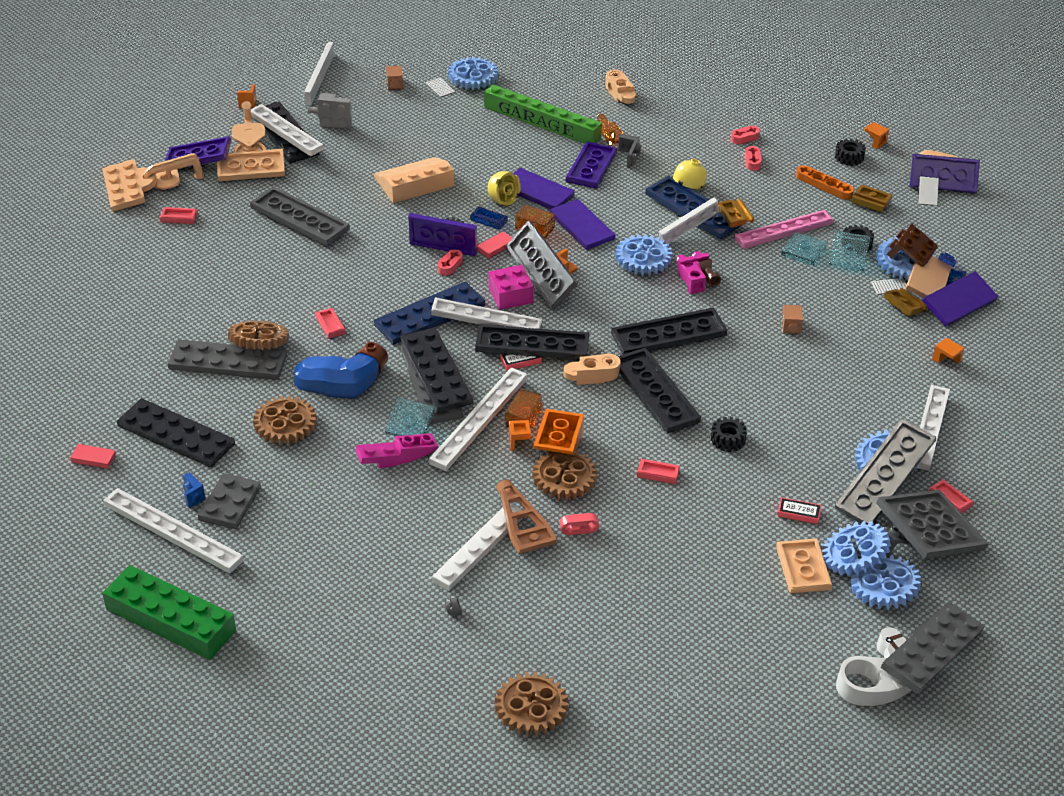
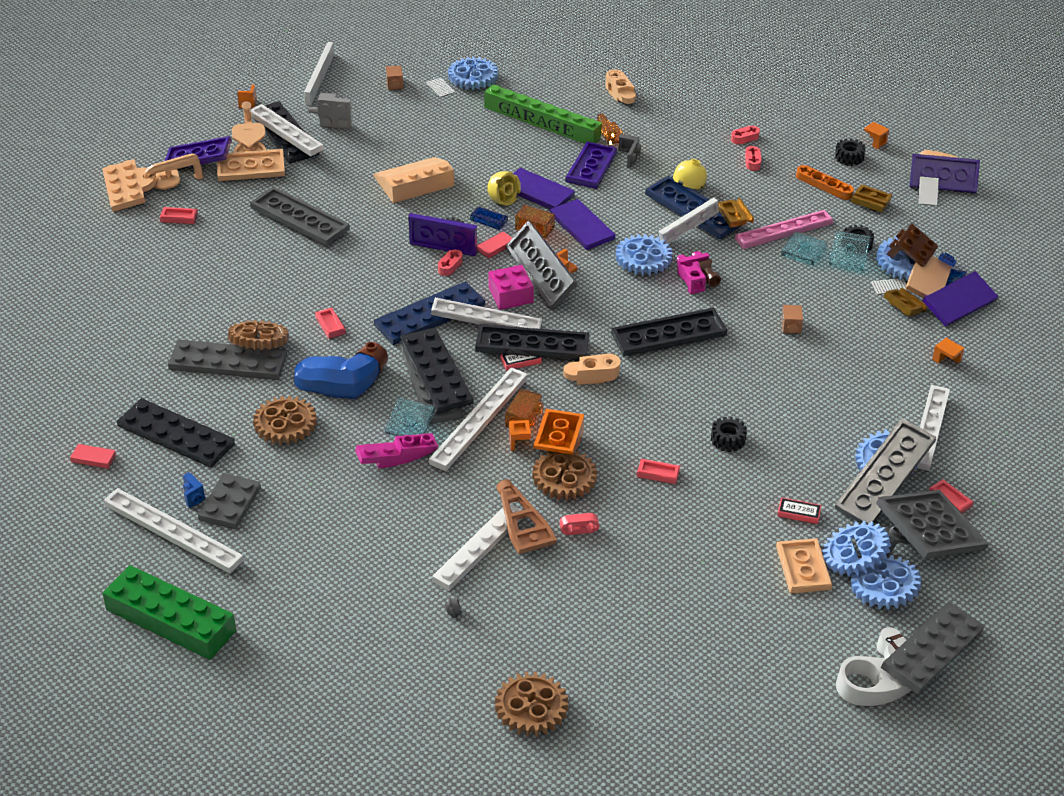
(657, 391): black plate -> none

